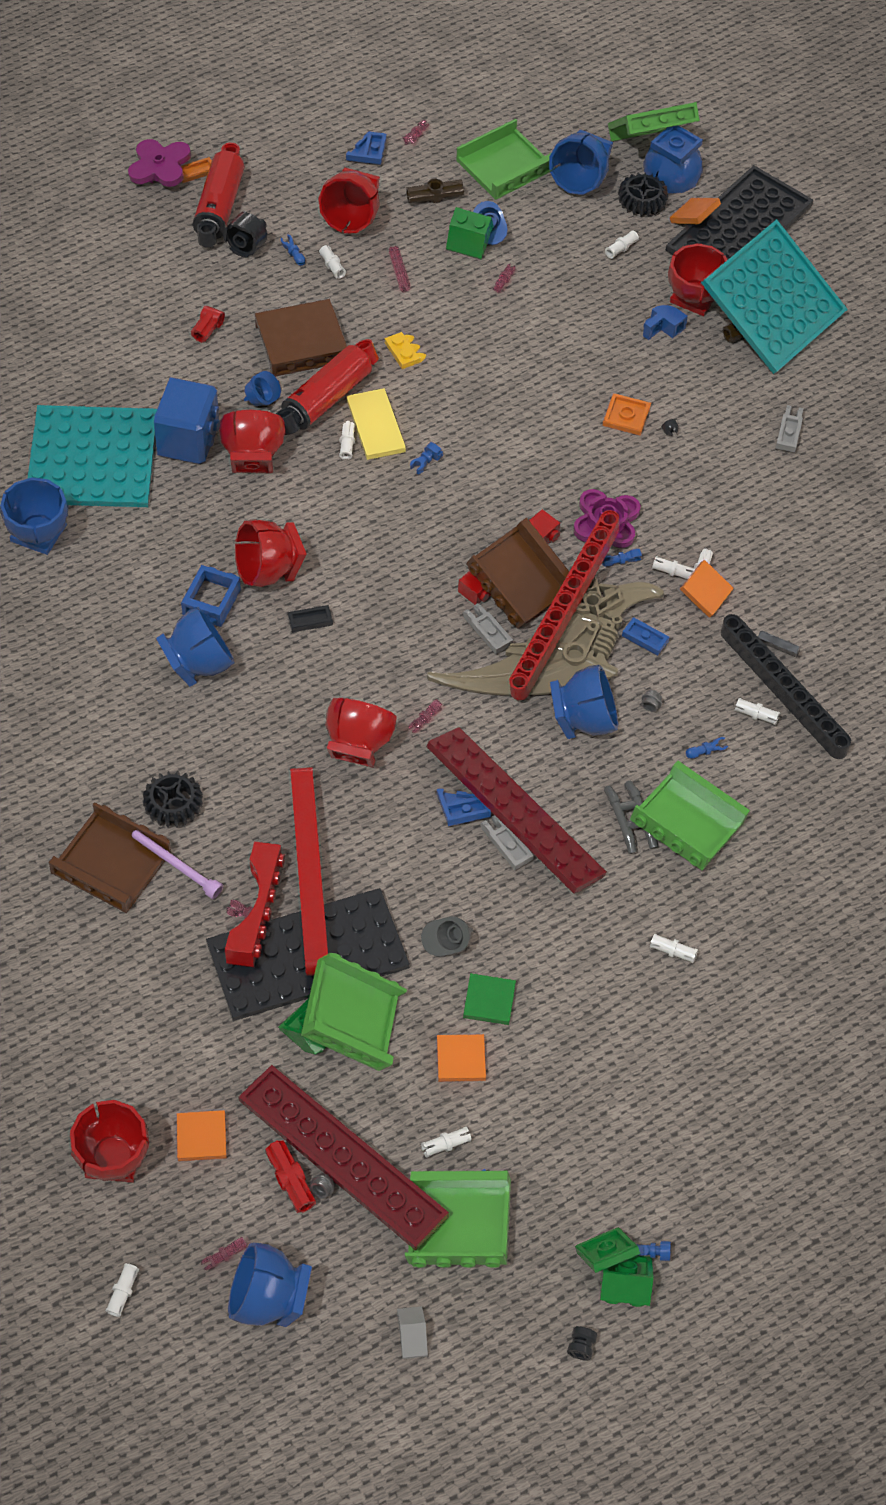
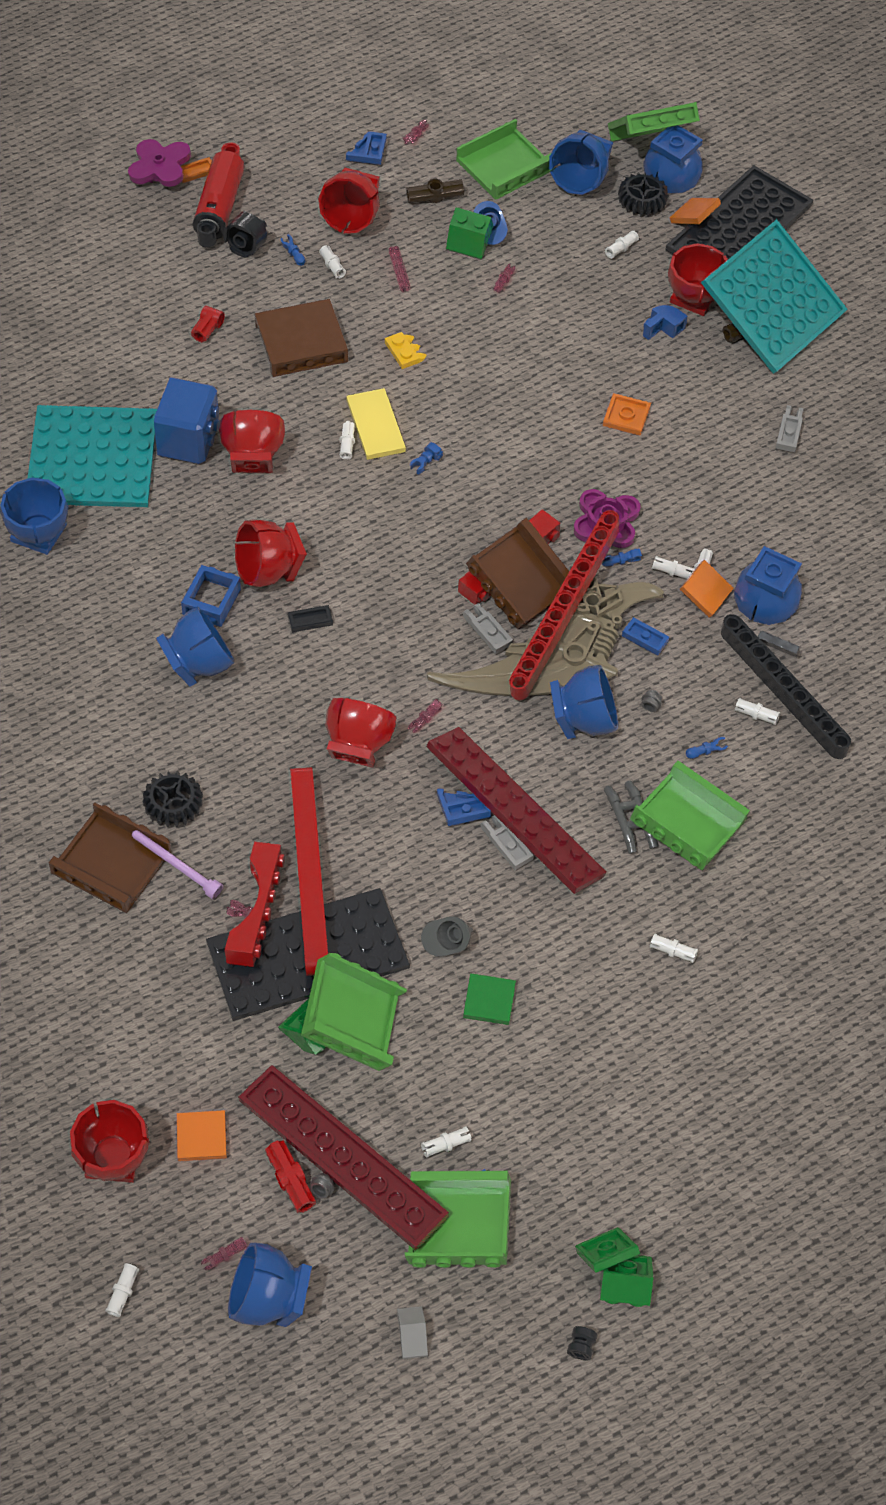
(262, 389): blue piece -> none
(327, 386): red piece -> none
(461, 1058): orange tile -> none
(653, 1250): blue piece -> none
(670, 426): black hinge -> none
(771, 585): none -> blue plate

